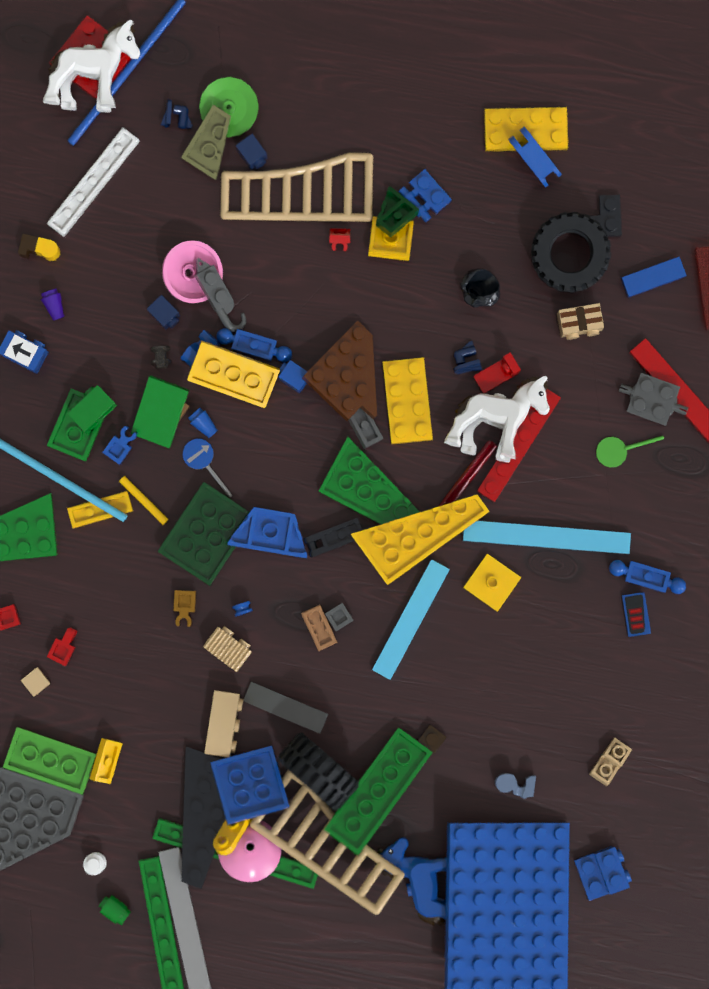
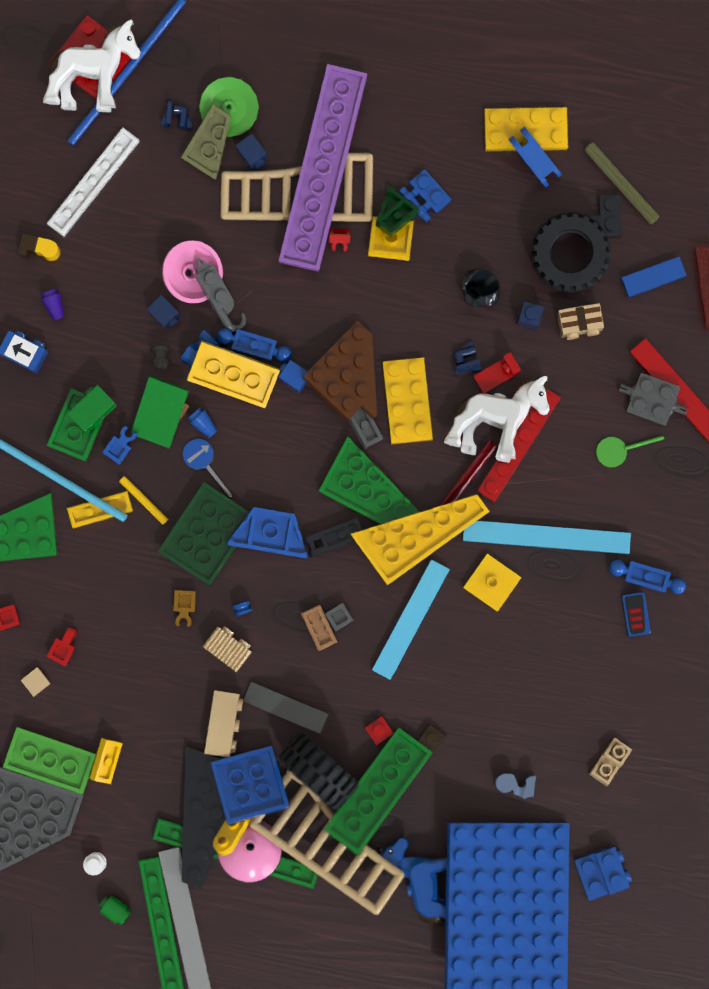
(323, 168): none -> medium lavender plate
(379, 730): none -> red plate
(530, 316): none -> dark blue brick
(621, 183): none -> olive axle

